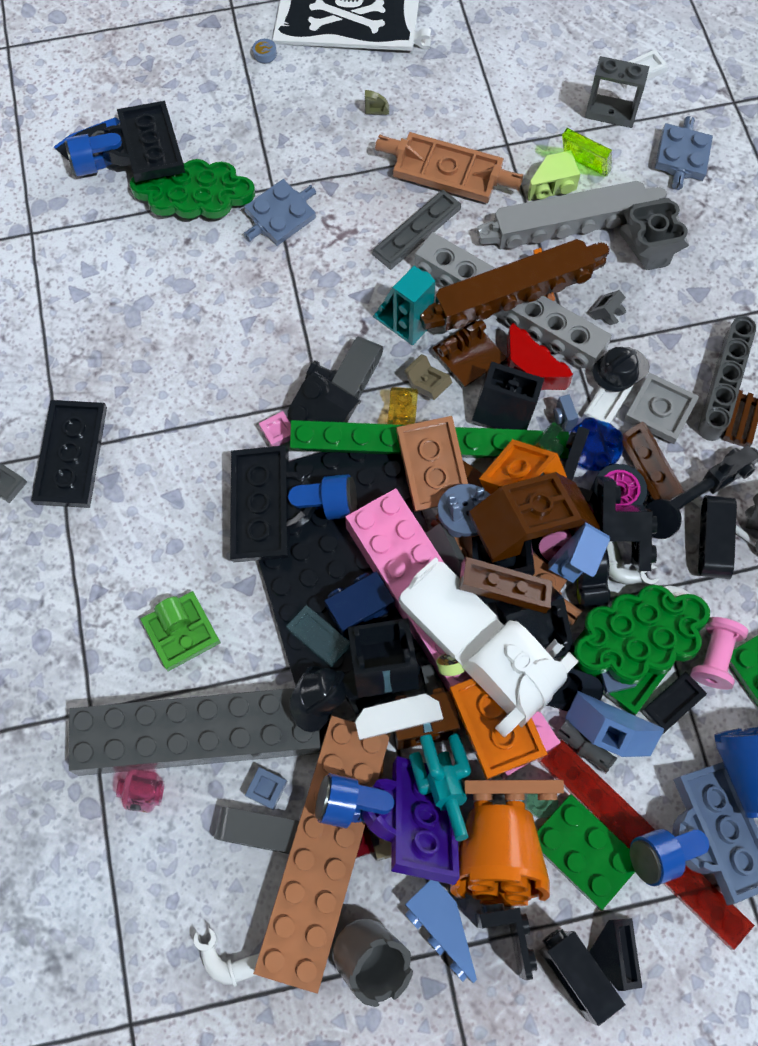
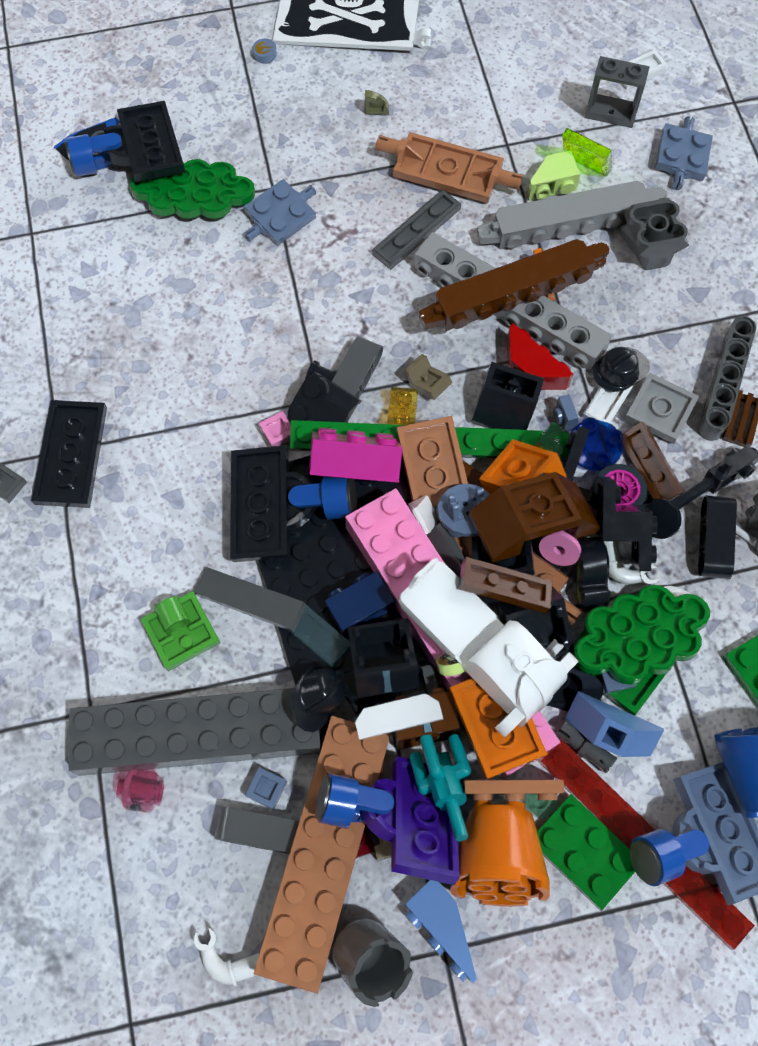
(250, 599): none -> dark grey tile
(355, 455): none -> dark pink brick
(406, 303): teal wedge -> none
(424, 513): none -> white slope
(469, 352): reddish brown hinge -> none
(497, 915): black bracket -> none
(580, 553): medium blue slope -> none
(581, 976): black window -> none
(607, 306): dark grey tile -> none
(617, 954): black slope -> none
(674, 702): black tile -> none
(718, 656): bright pink piece -> none

